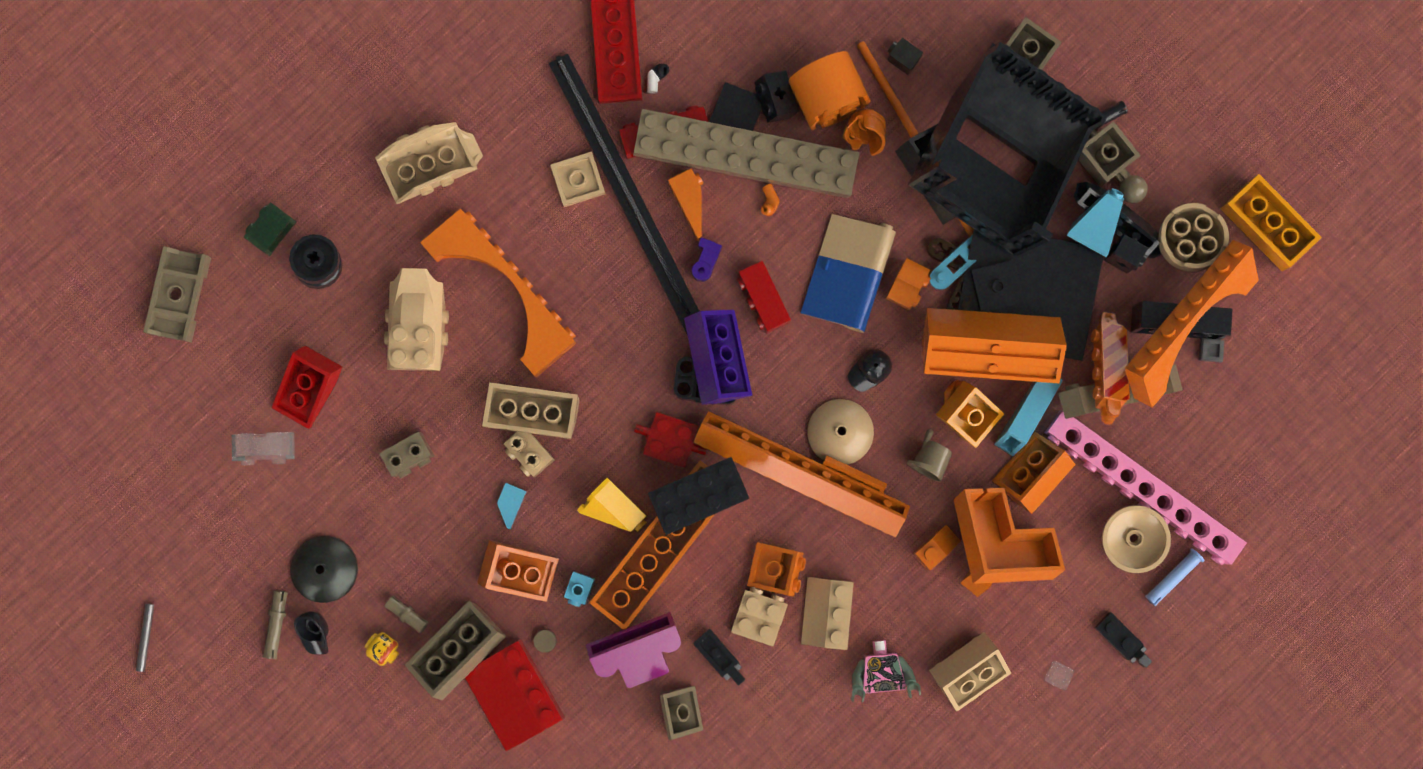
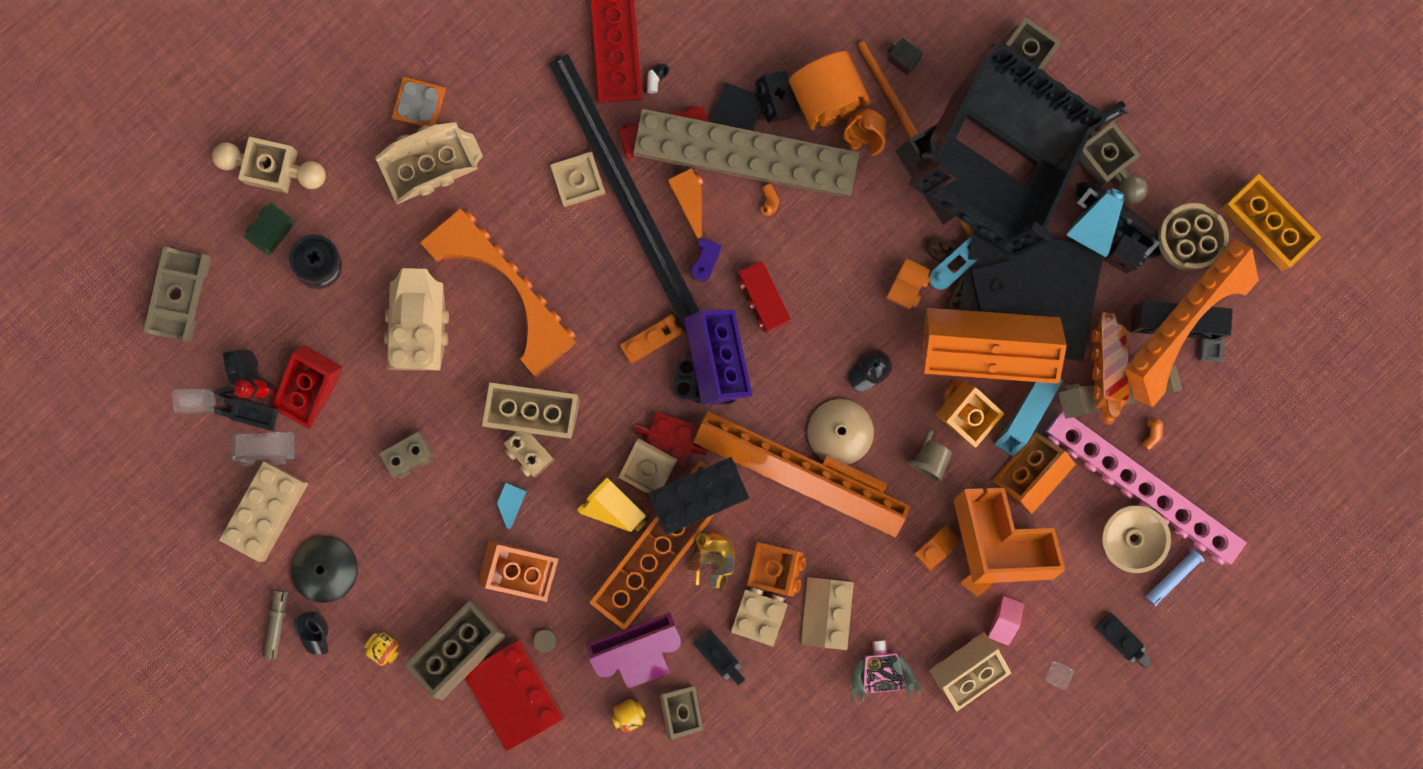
(145, 636): flat silver bar -> none
(193, 401): none -> clear slope
(244, 376): none -> black piece
(249, 412): none -> black hinge
(263, 153): none -> tan brick
(263, 511): none -> tan brick
(406, 614): dark tan pin -> none
(418, 103): none -> light grey piece
(579, 589): medium azure brick -> none
(628, 715): none -> yellow head
(647, 467): none -> tan plate
(651, 339): none -> orange plate
(714, 550): none -> pearl gold piece
(848, 272): door -> none
(1006, 620): none -> bright pink slope
(1156, 433): none -> orange arm

